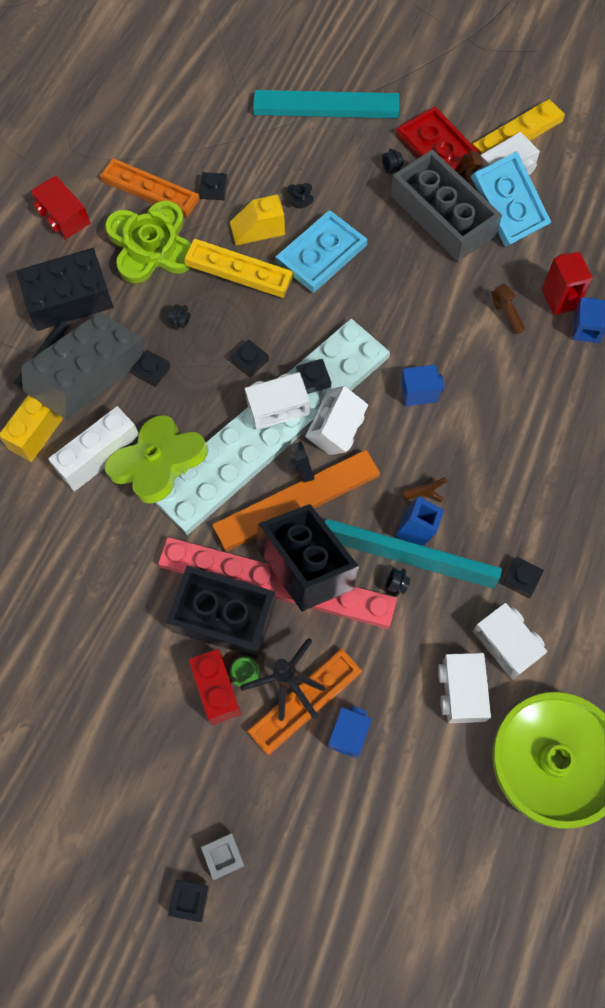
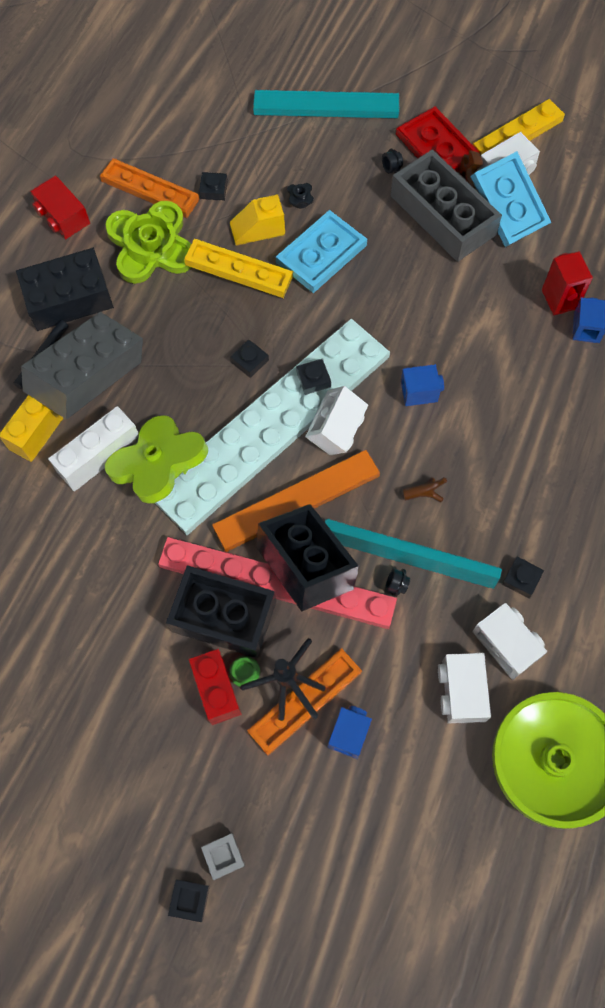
(151, 368): black plate -> none
(179, 316): black plate -> none
(277, 400): white brick -> none
(300, 462): black plate -> none
(419, 522): blue brick -> none
(502, 299): reddish brown bar -> none

